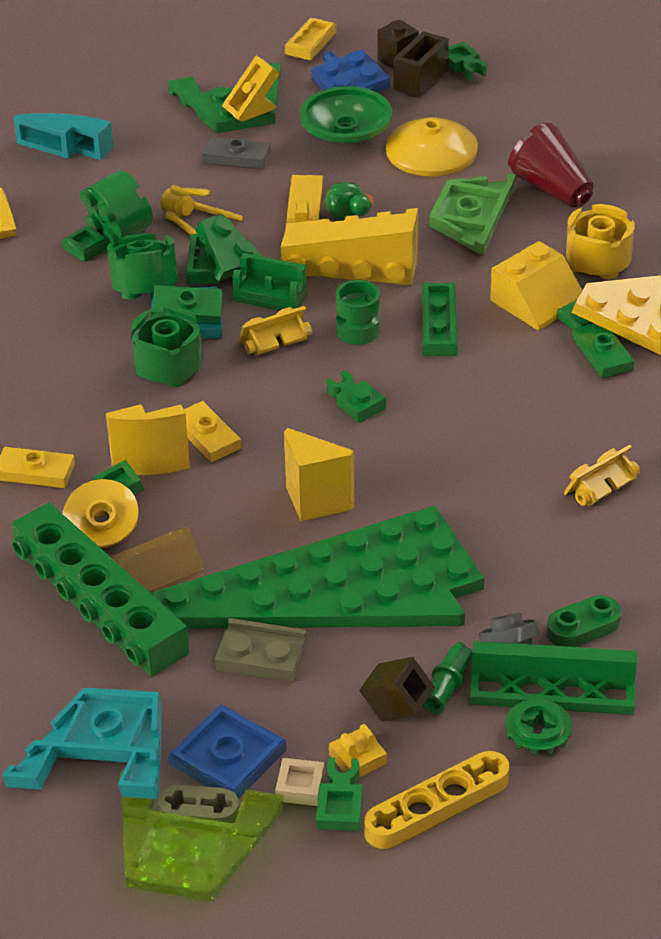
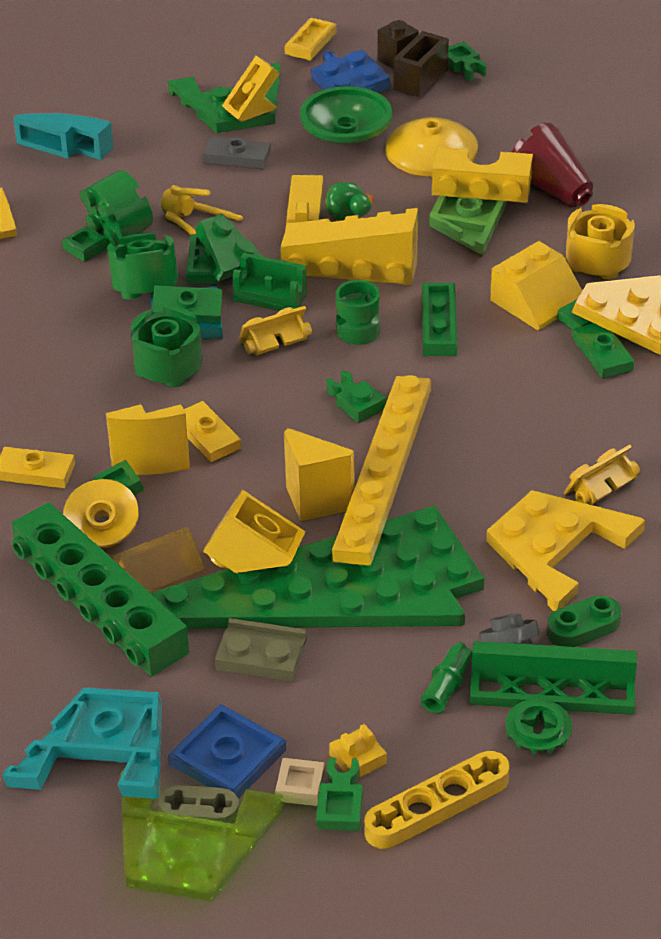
(253, 537): none -> yellow slope
(381, 471): none -> yellow plate
(397, 689): dark brown brick -> none
(459, 177): none -> yellow arch
(547, 528): none -> yellow wing

